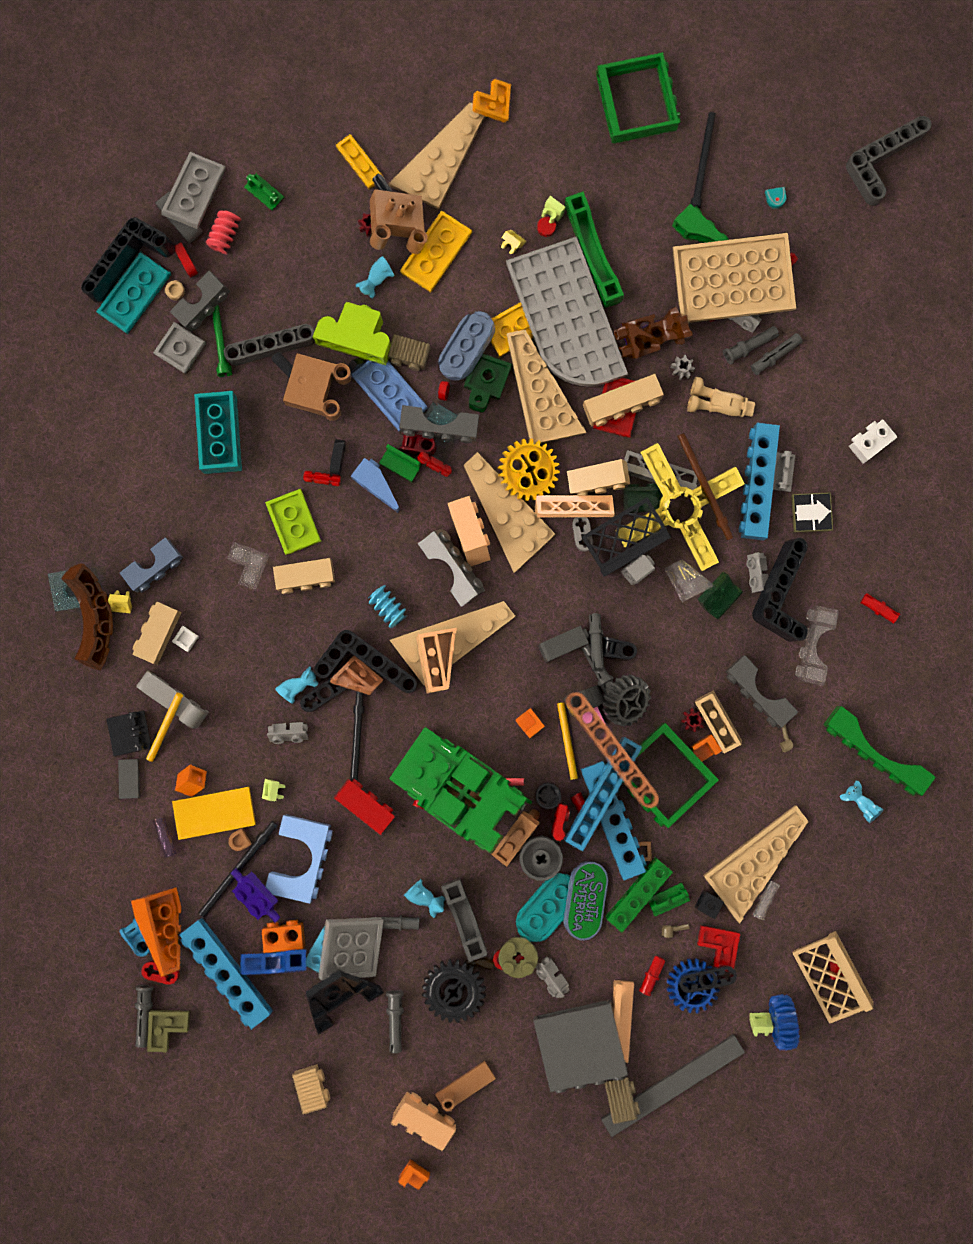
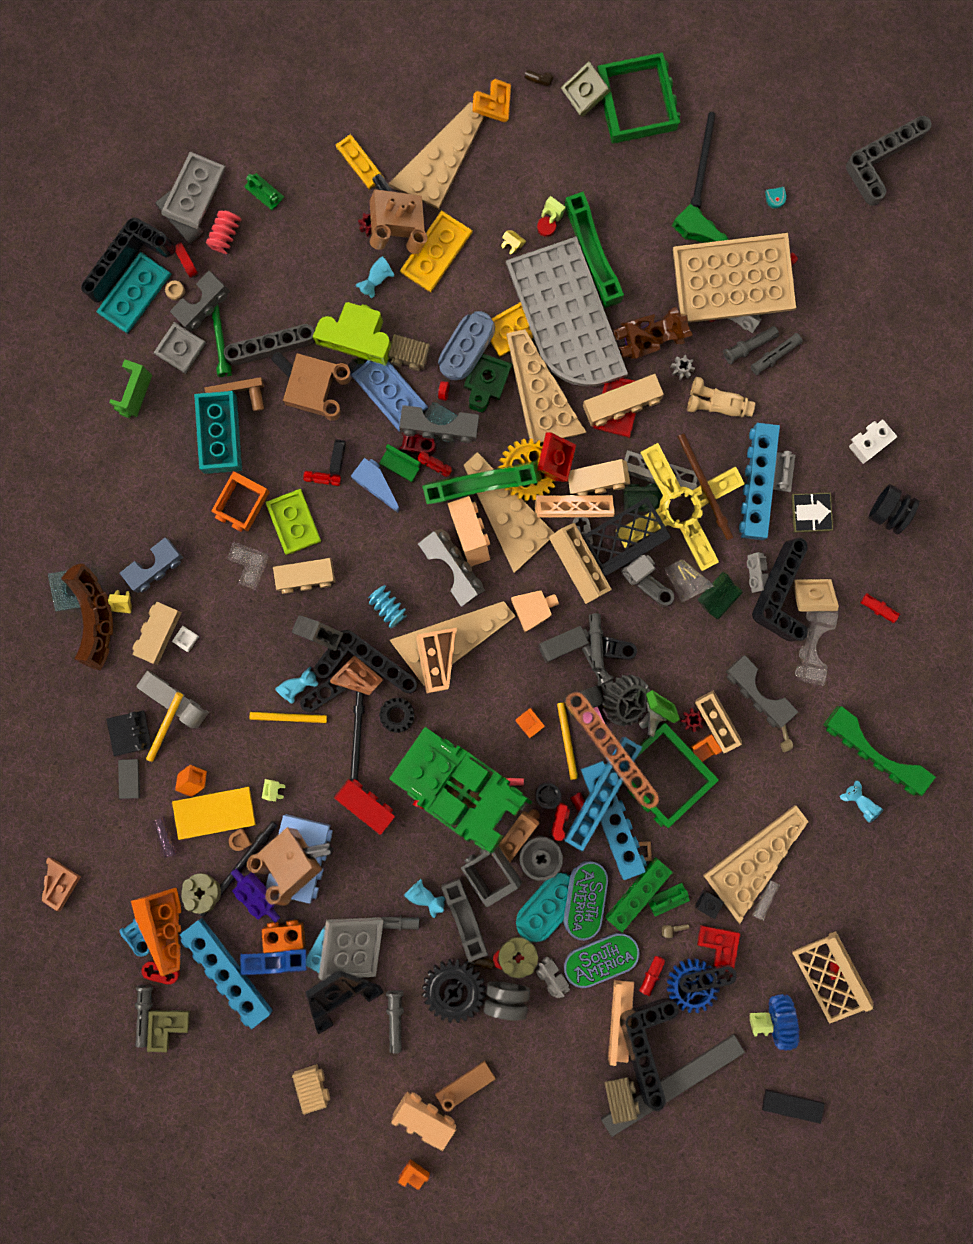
(58, 884): none -> nougat wing
(134, 391): none -> bright green panel
(190, 889): none -> olive plate
(226, 493): none -> orange window
(252, 385): none -> medium nougat piece
(278, 734): light grey hinge -> none
(288, 717): none -> yellow bar
(290, 864): none -> medium nougat piece
(317, 632): none -> dark grey slope
(385, 715): none -> black tyre
(478, 883): none -> dark grey window
(483, 481): none -> green arch
(507, 1000): none -> dark grey wheel
(533, 608): none -> light nougat torso
(545, 80): none -> dark brown arm
(556, 457): none -> red plate
(580, 563): none -> tan brick
(580, 1046): dark grey panel -> none
(585, 89): none -> tile
(601, 960): none -> tile
(643, 1048): none -> black beam
(655, 589): none -> dark grey piece
(658, 710): none -> bright green piece
(793, 1106): none -> black tile
(815, 595): none -> tan tile
(897, 511): none -> black wheel

